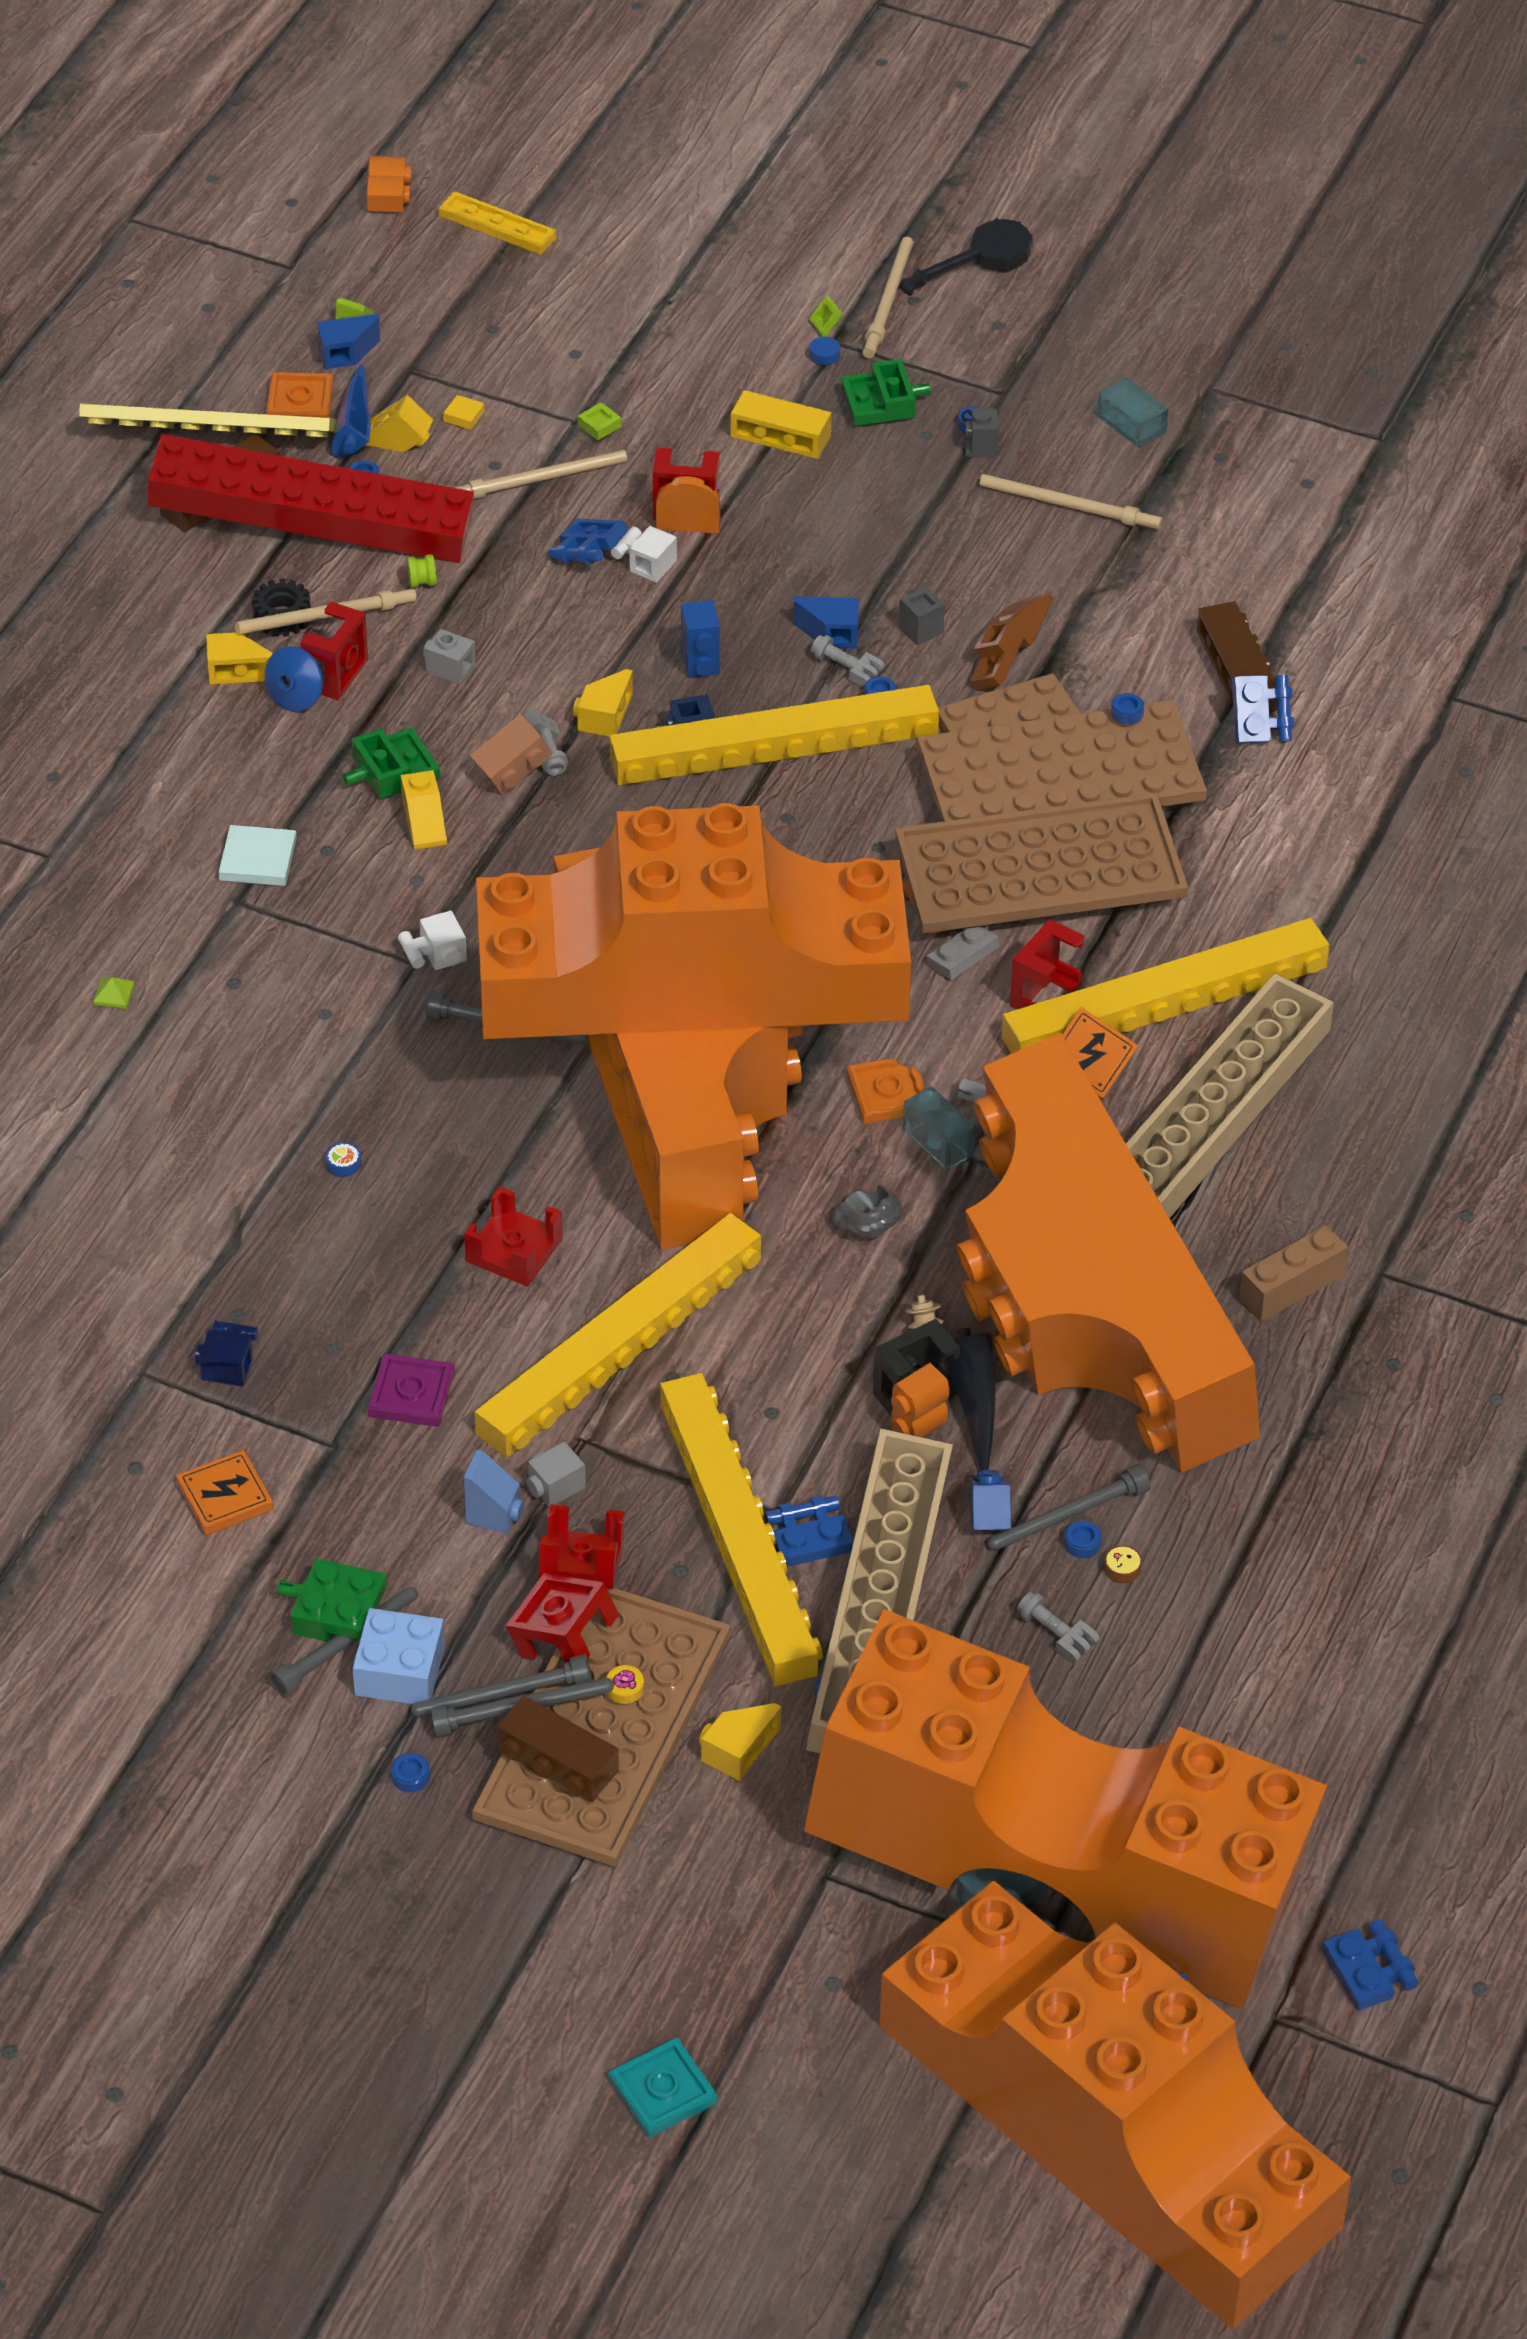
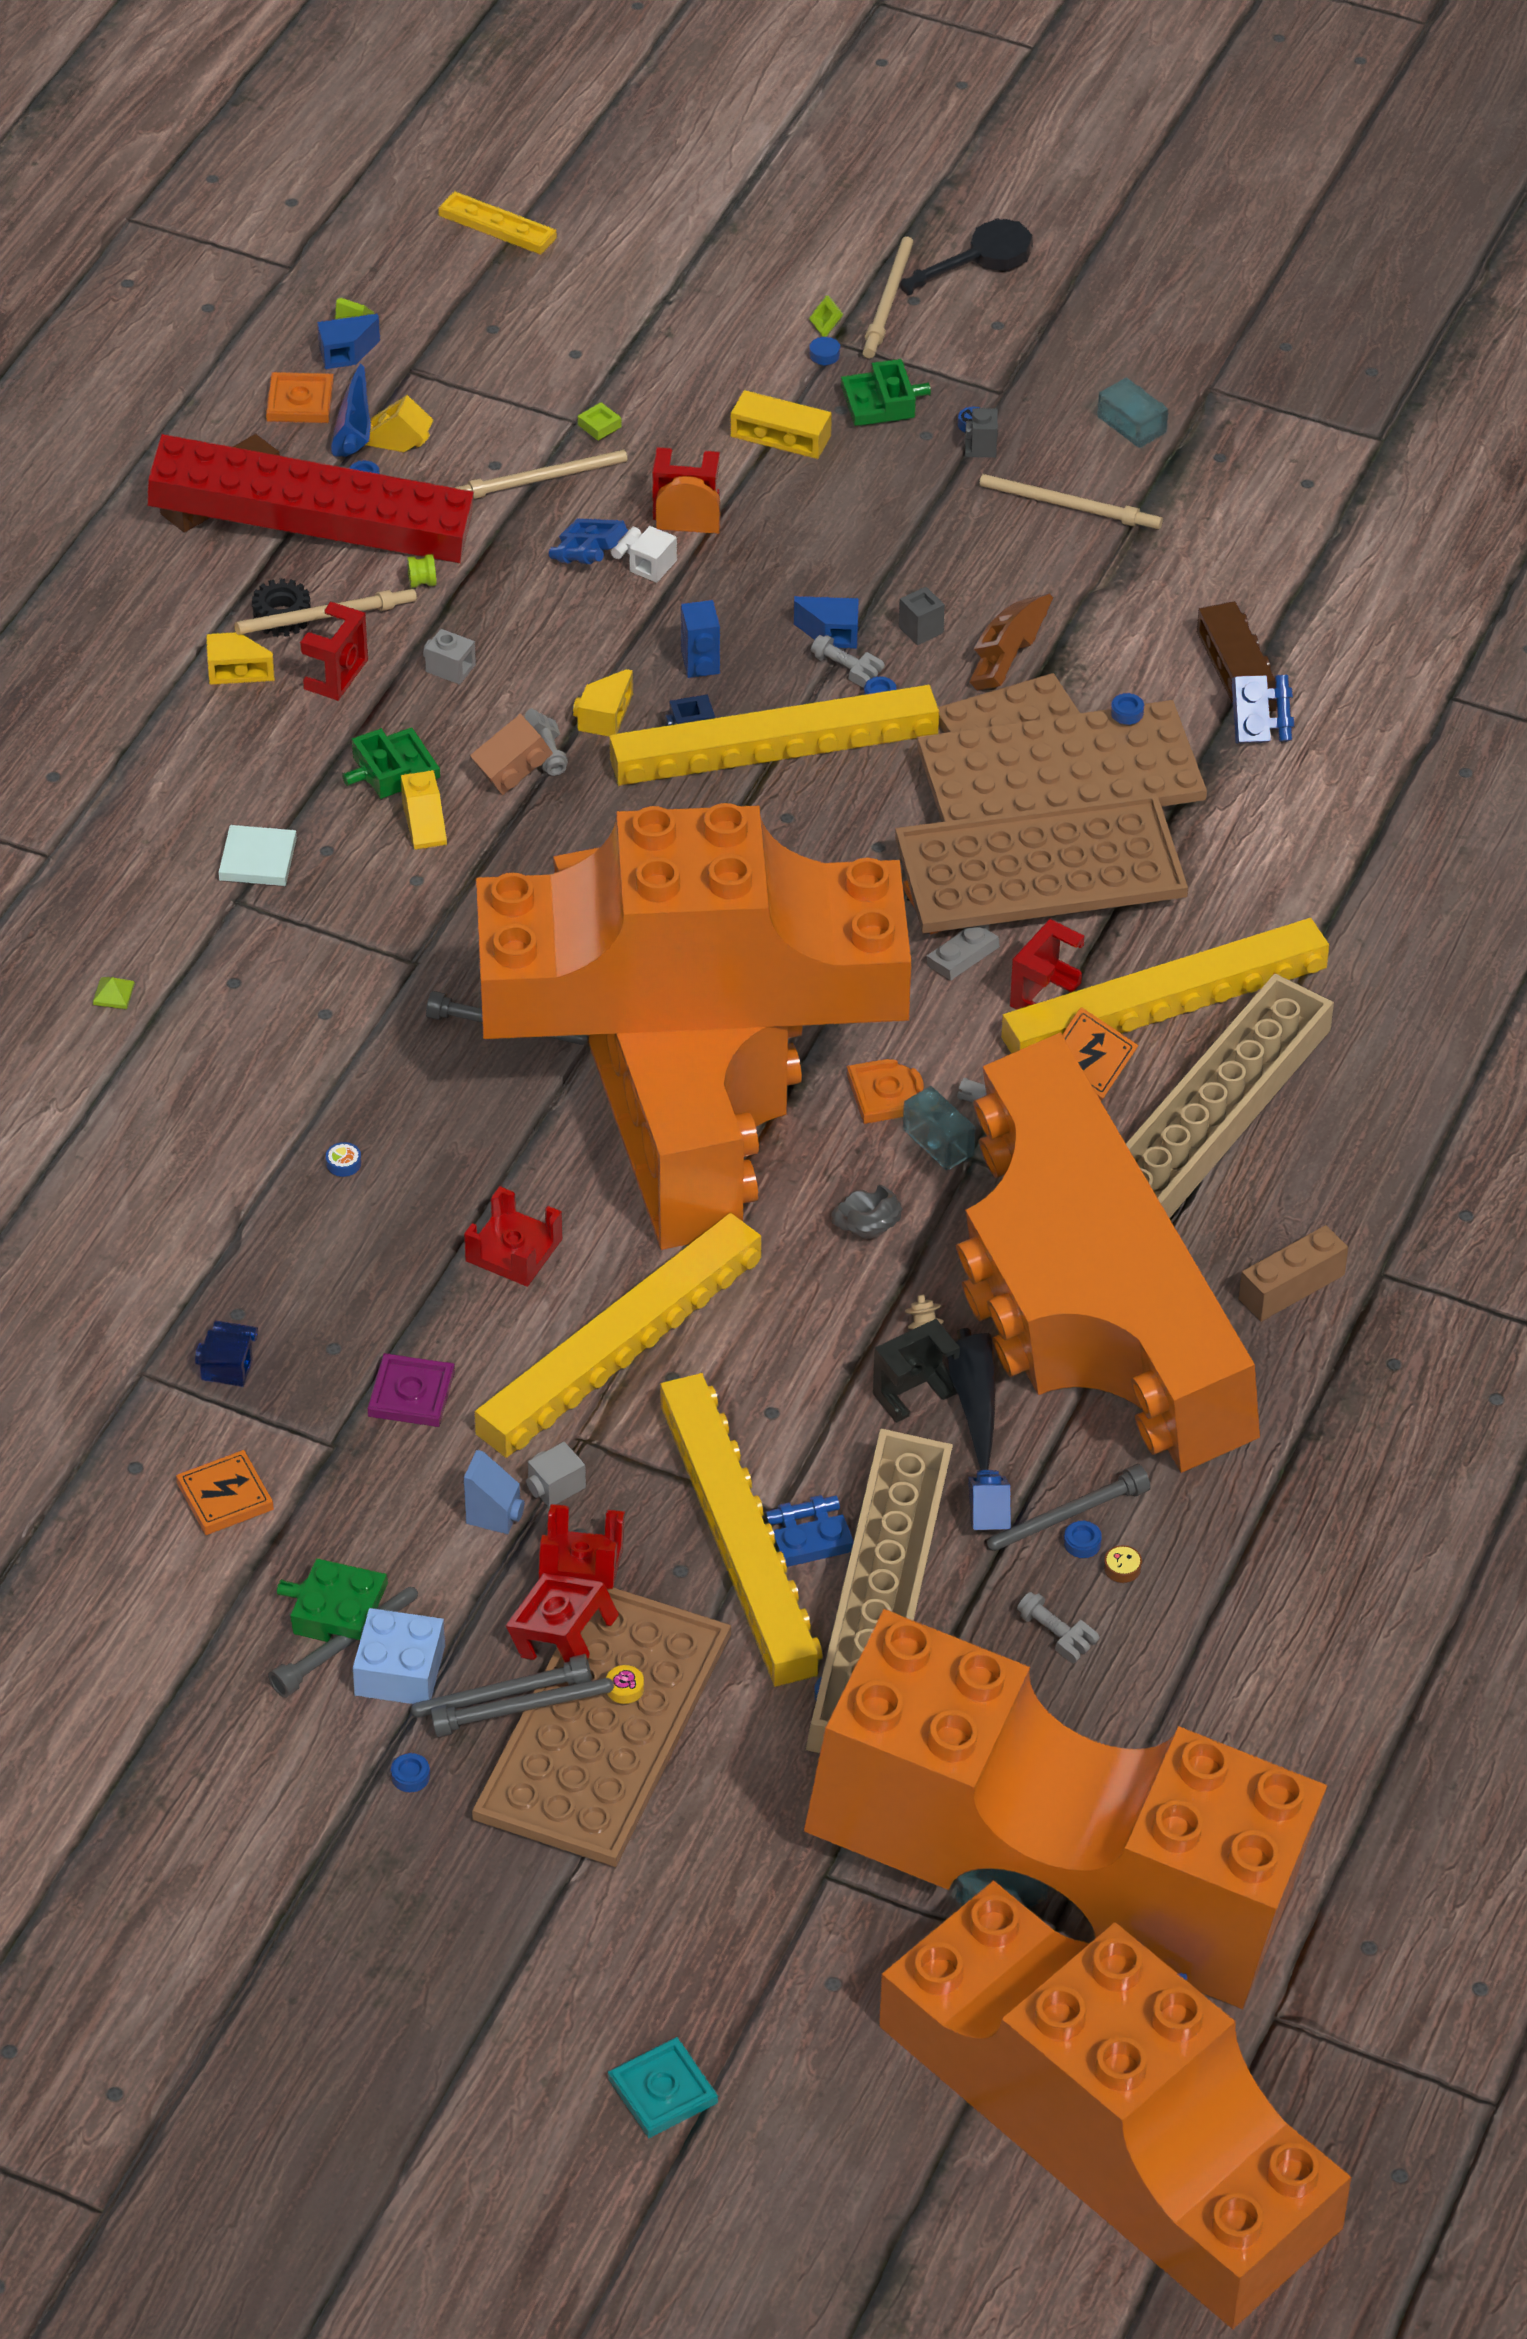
(197, 419): light yellow plate -> none
(304, 678): blue dish -> none
(387, 184): orange brick -> none
(439, 940): white brick -> none
(464, 412): yellow tile -> none
(557, 1749): reddish brown brick -> none
(739, 1738): yellow slope -> none
(920, 1402): orange brick -> none
(1359, 1970): blue plate -> none

